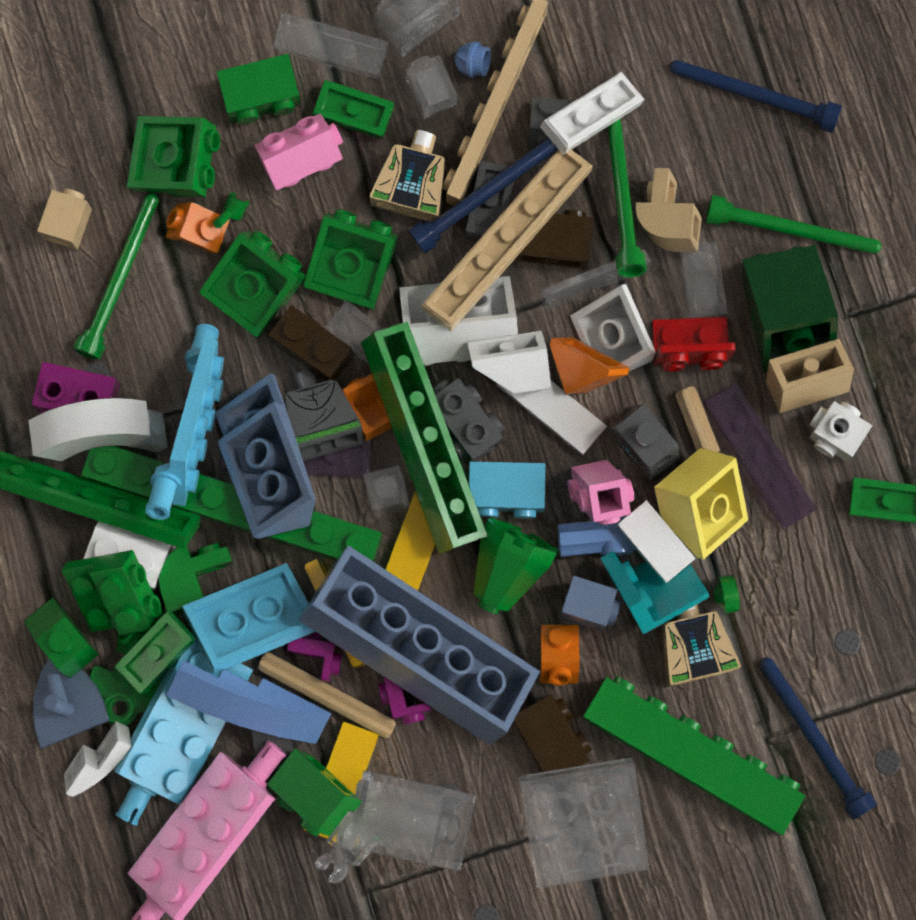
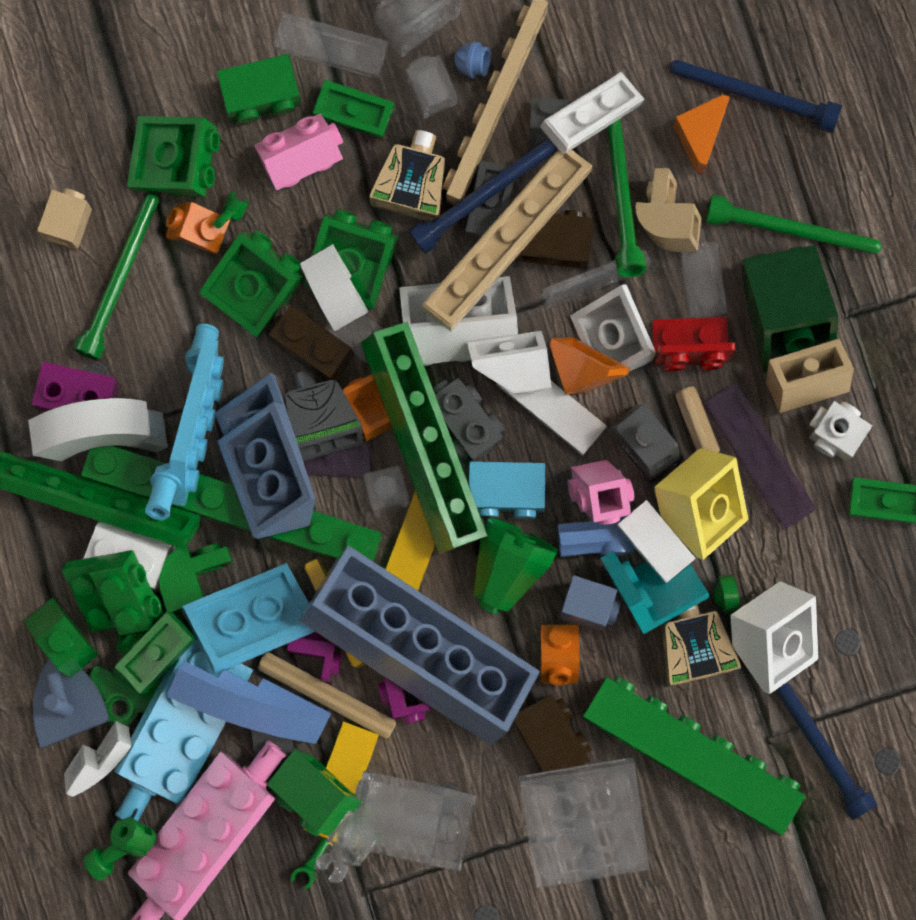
(126, 838): none -> green leg
(309, 866): none -> green hand
(333, 287): none -> white slope
(699, 129): none -> orange slope
(776, 635): none -> white slope

